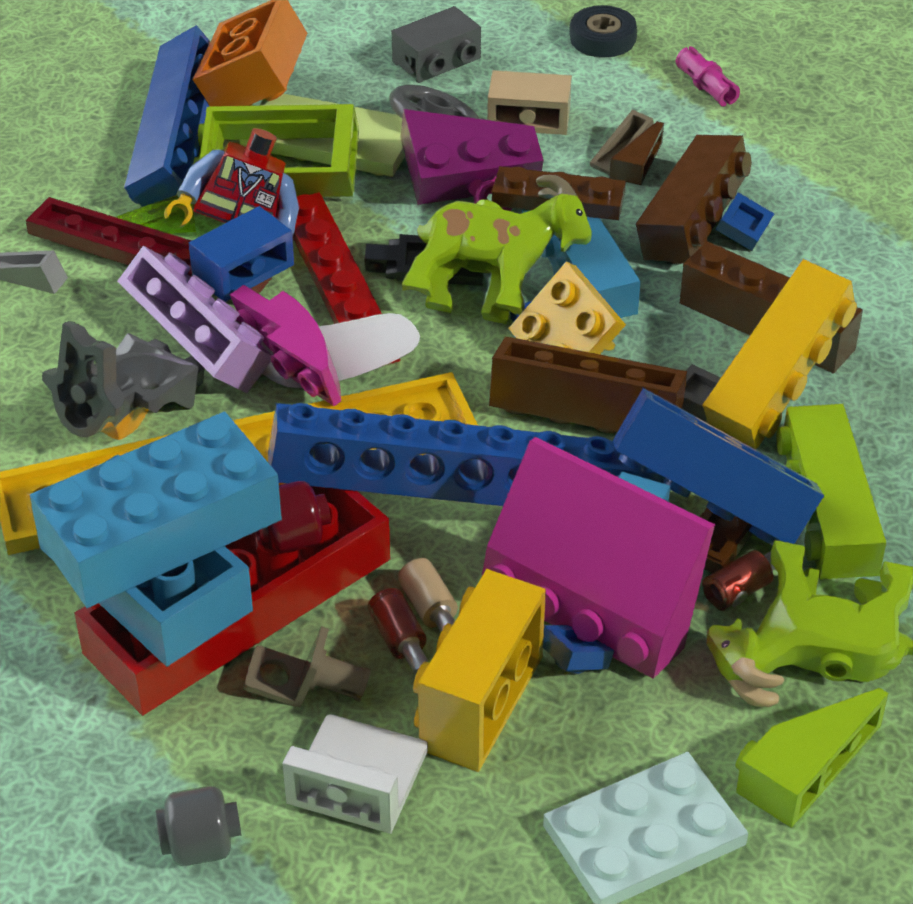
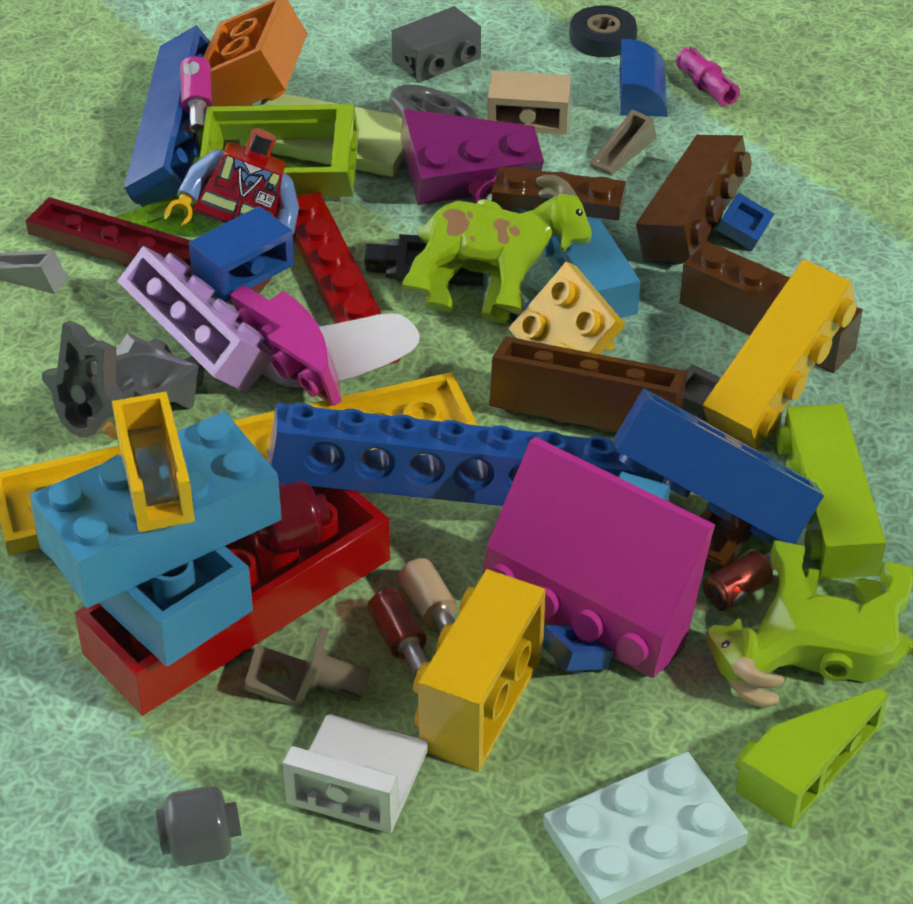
(153, 461): none -> yellow window
(195, 89): none -> dark pink piece
(637, 157): reddish brown piece -> none
(642, 79): none -> blue brick

